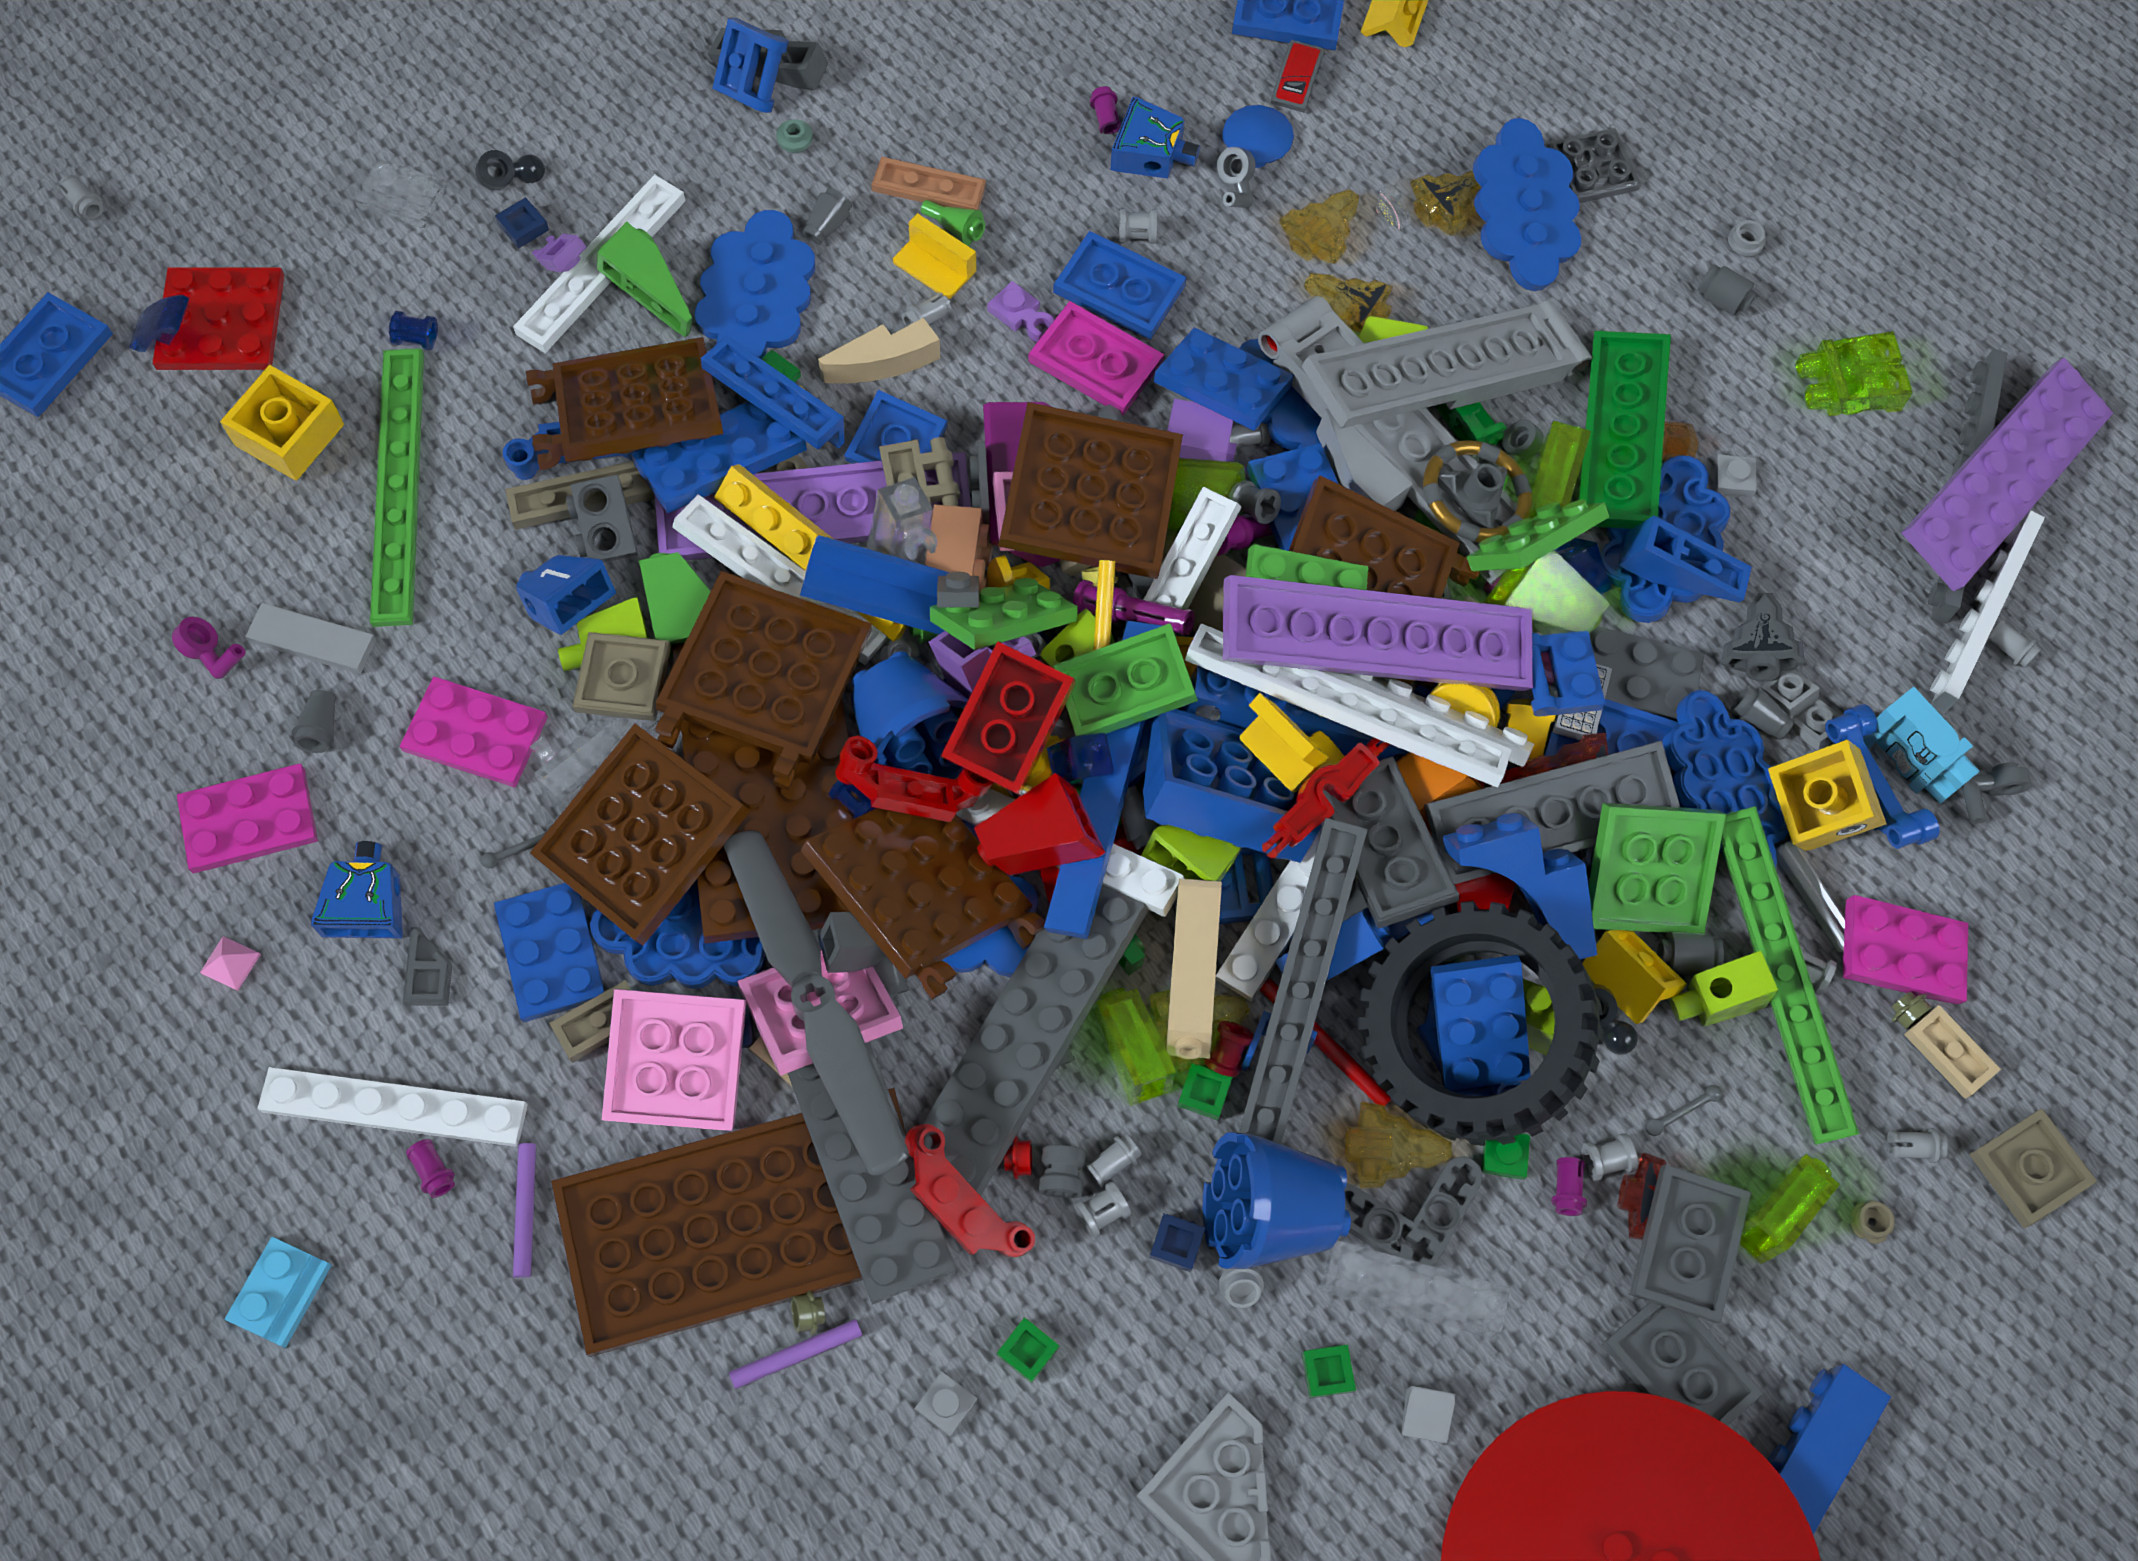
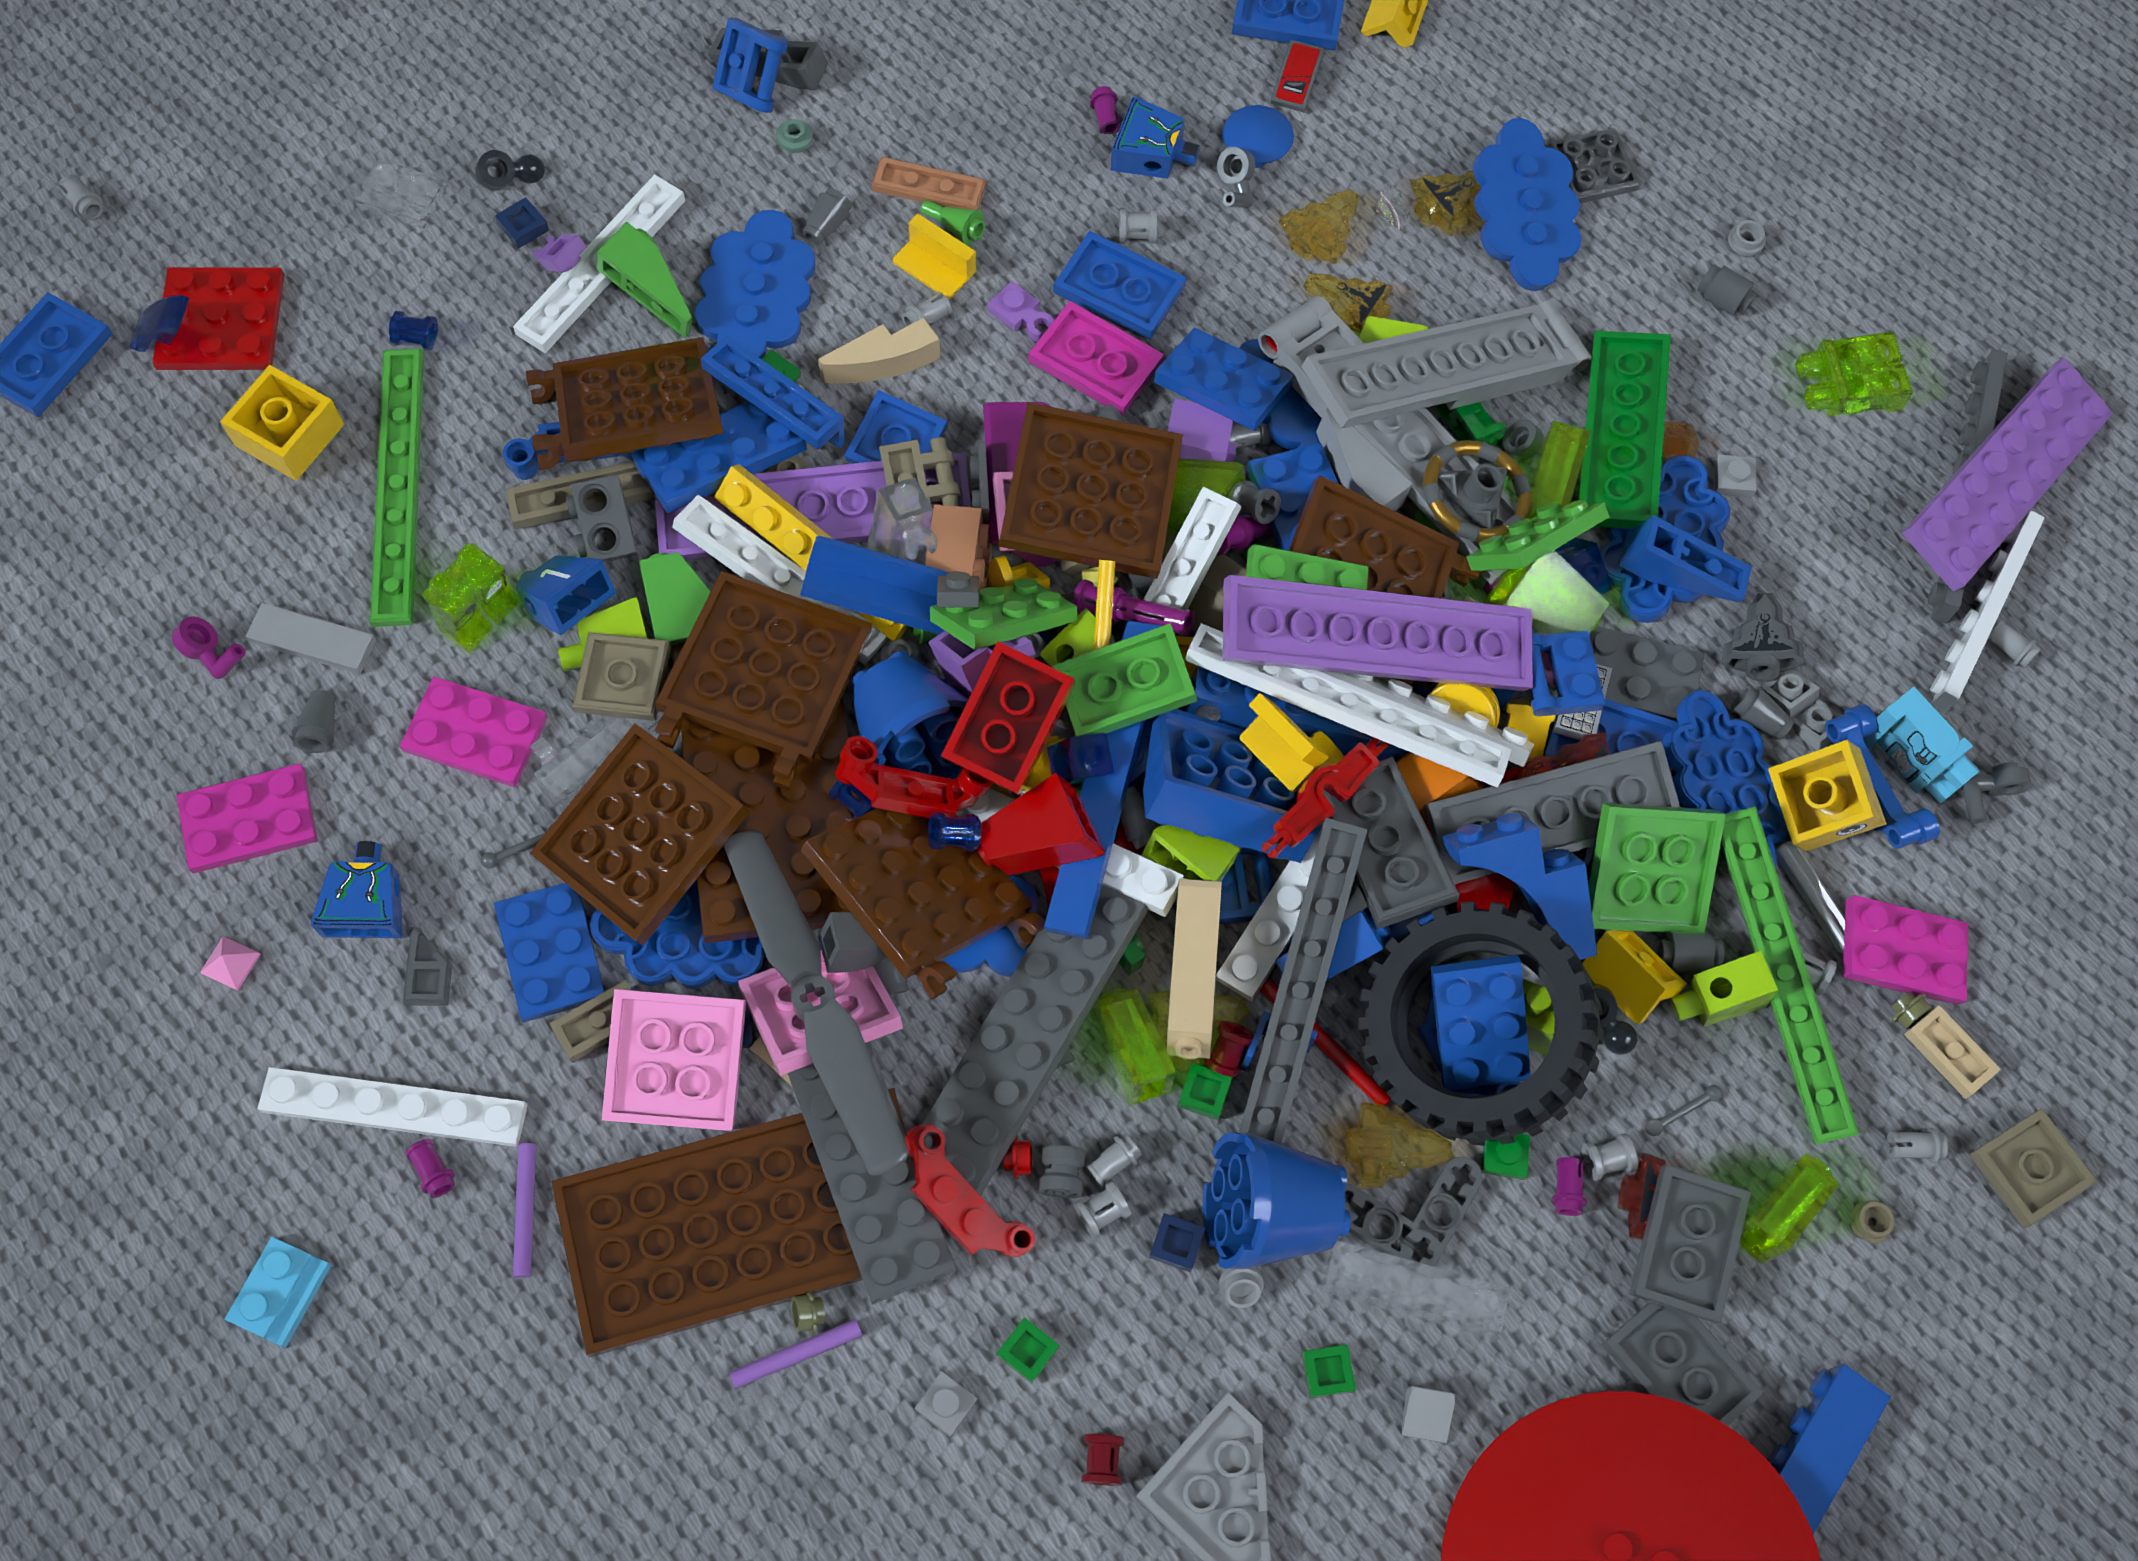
(464, 591): none -> clear neon green hips
(954, 831): none -> clear blue bush
(1102, 1459): none -> dark red bush

